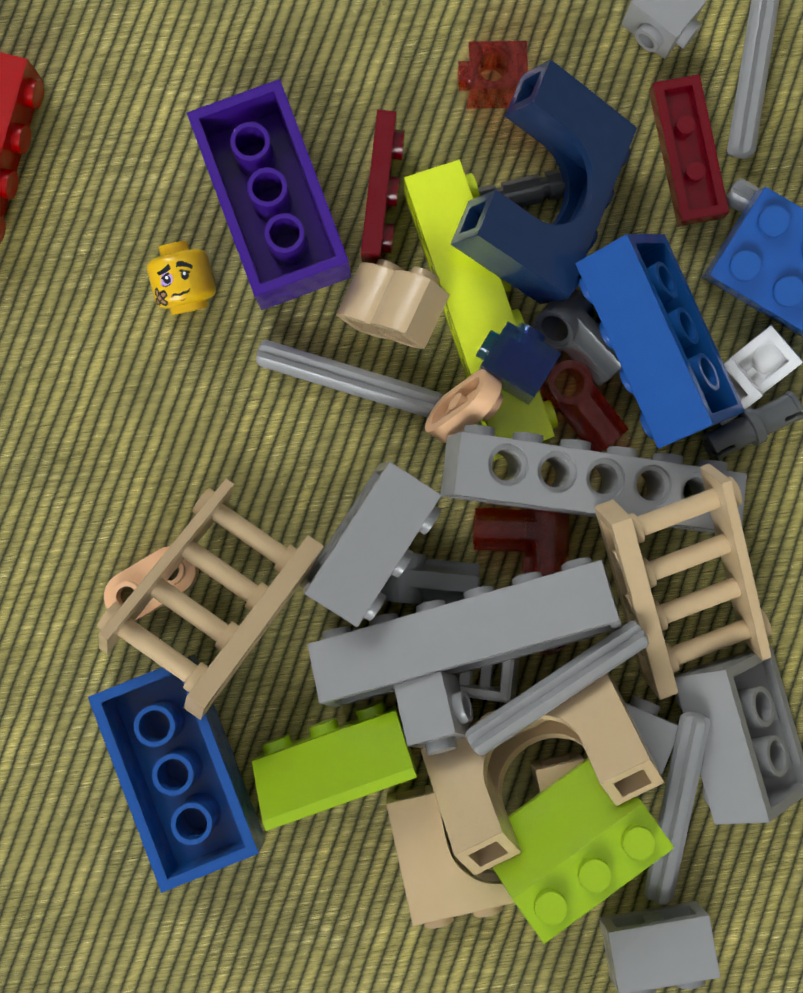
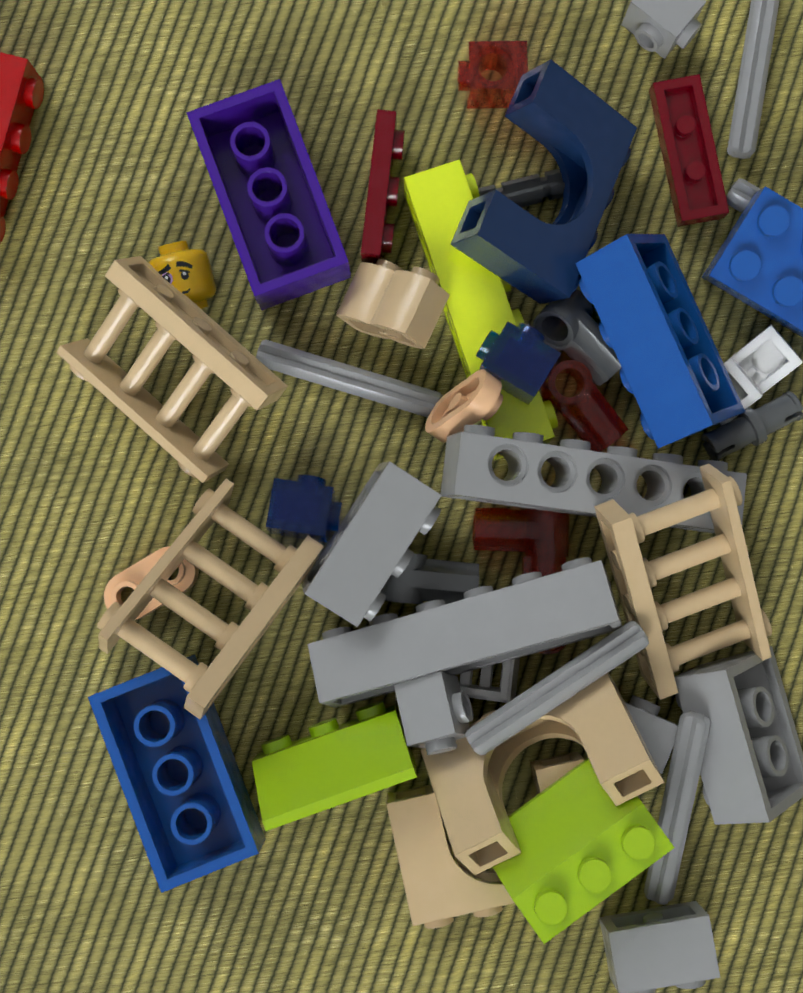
(212, 352): none -> tan fence
(303, 508): none -> clear blue brick

